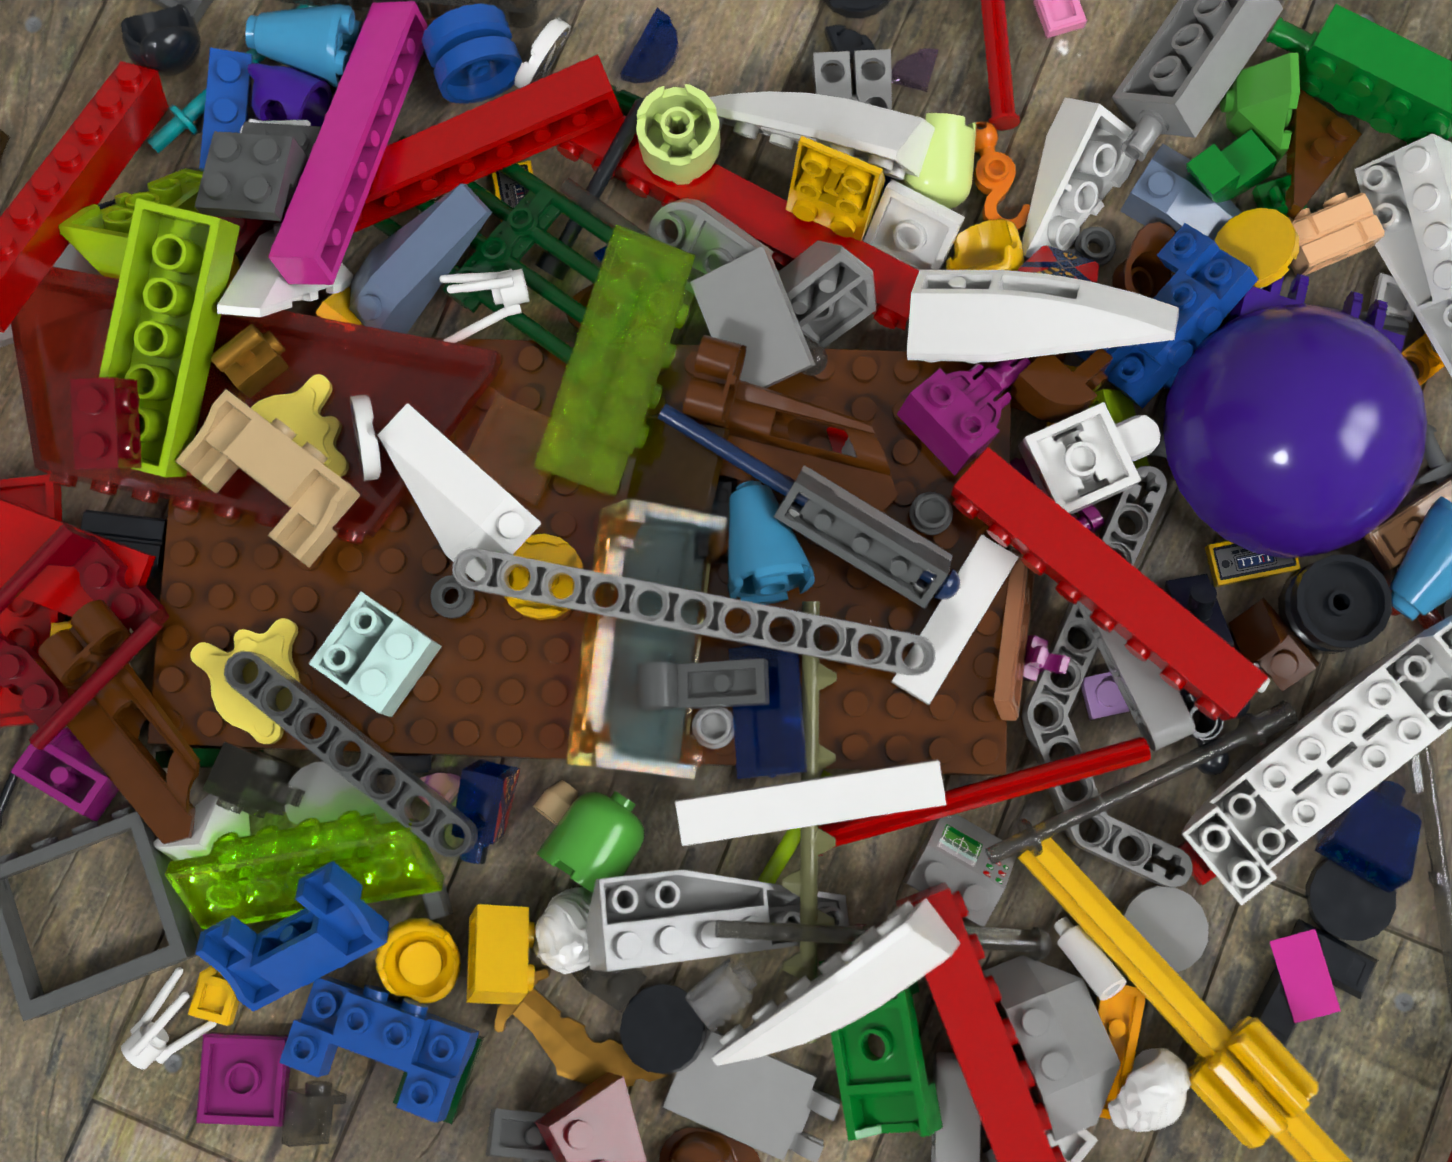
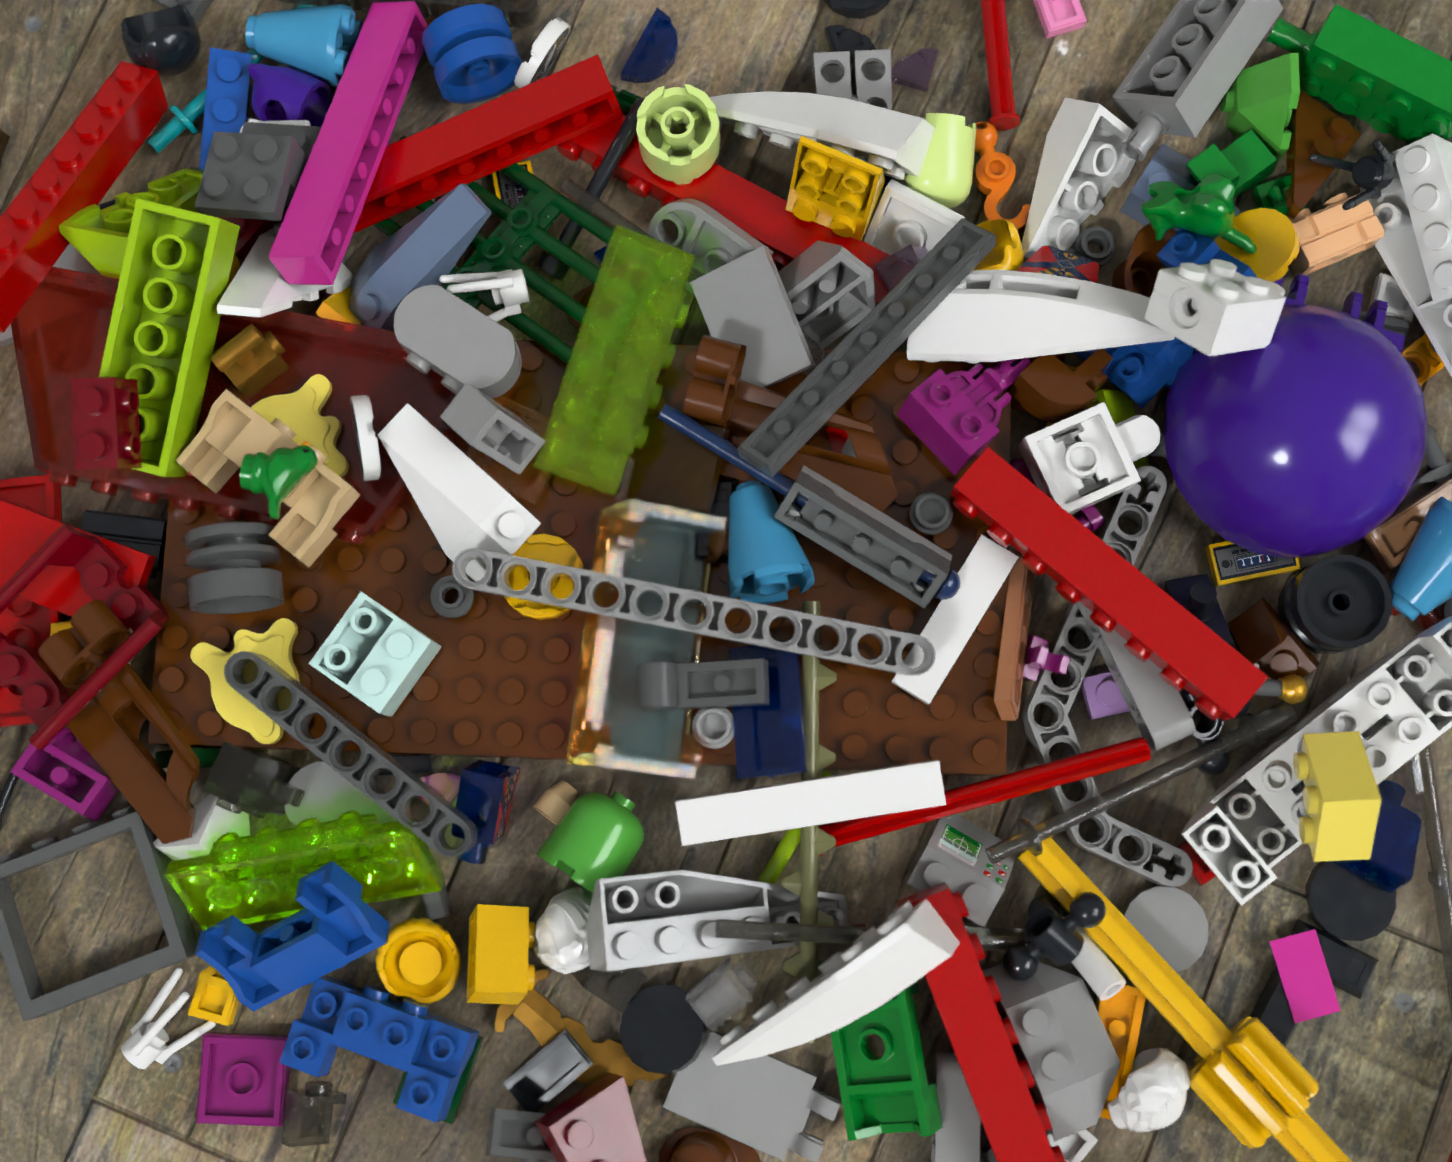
(234, 565): none -> dark grey wheel
(277, 473): none -> green animal
(456, 342): none -> light grey brick
(492, 428): none -> light grey brick
(548, 1072): none -> tile
(866, 347): none -> dark grey tile
(896, 266): none -> tile
(1053, 934): none -> black piece
(1204, 210): none -> green animal
(1215, 307): none -> white brick
(1289, 688): none -> pearl gold piece
(1337, 796): none -> light yellow brick
(1368, 172): none -> black plant

